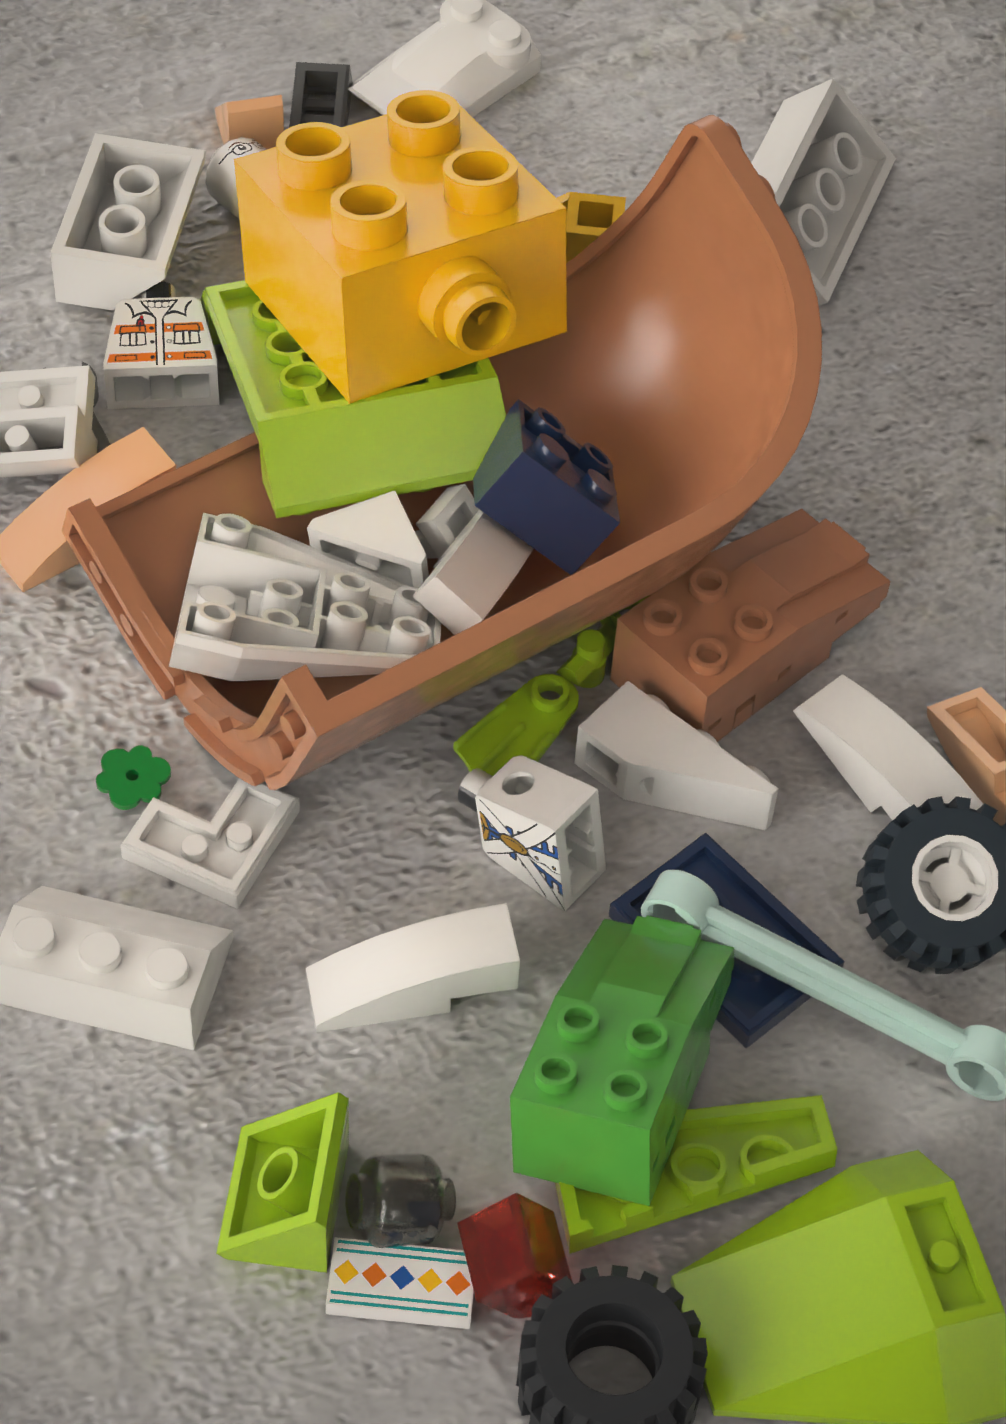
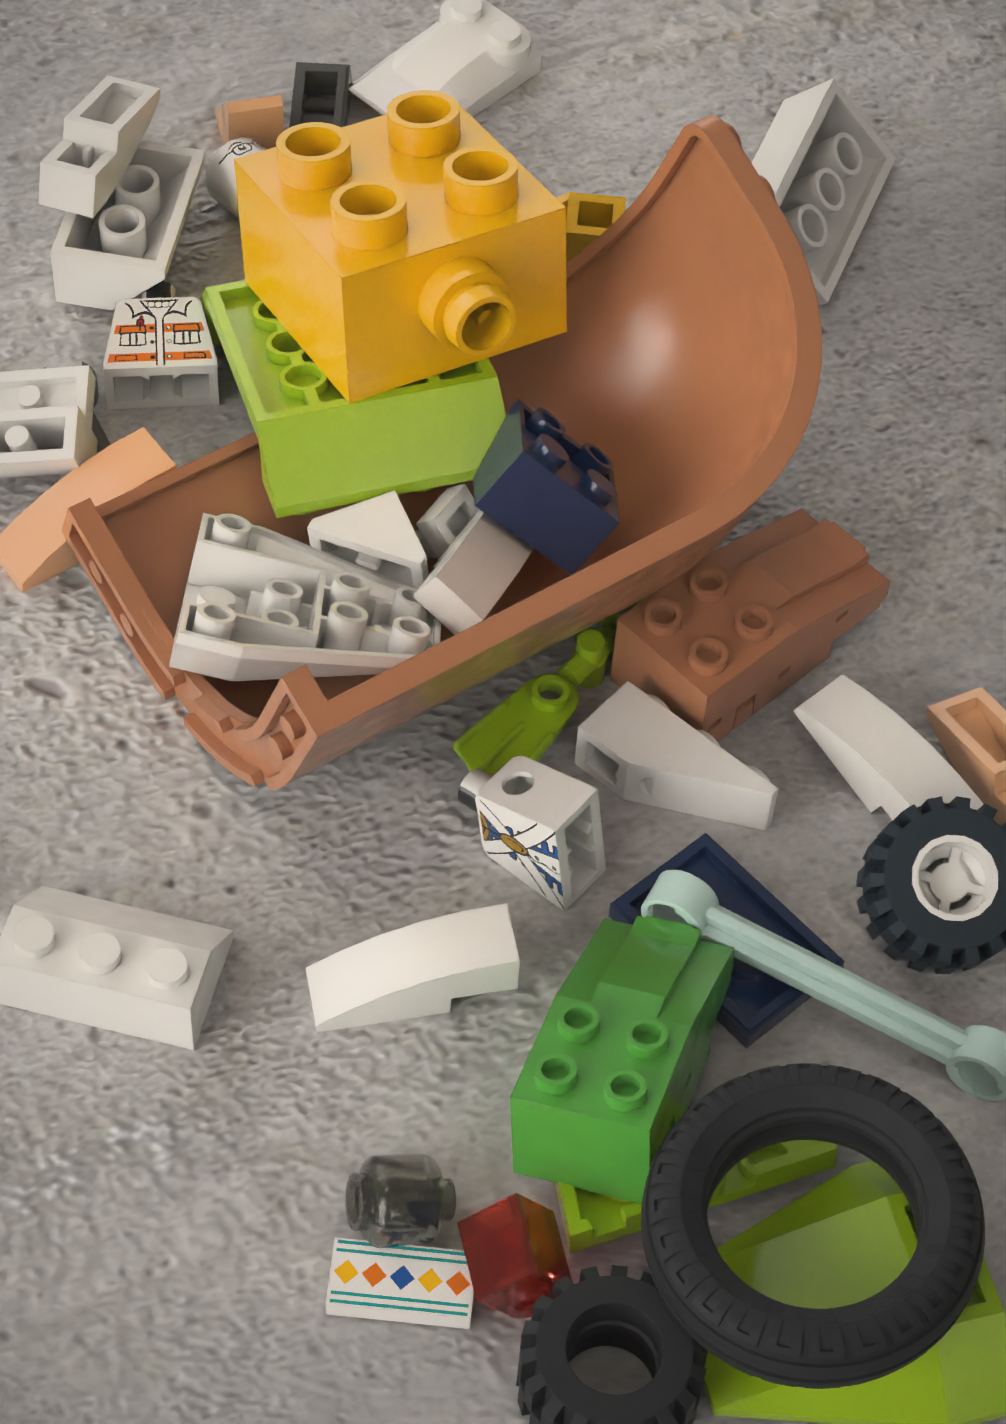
(97, 146): none -> white slope
(132, 776): green plant -> none
(218, 855): white tile -> none
(287, 1187): lime slope -> none
(789, 1341): none -> black tyre

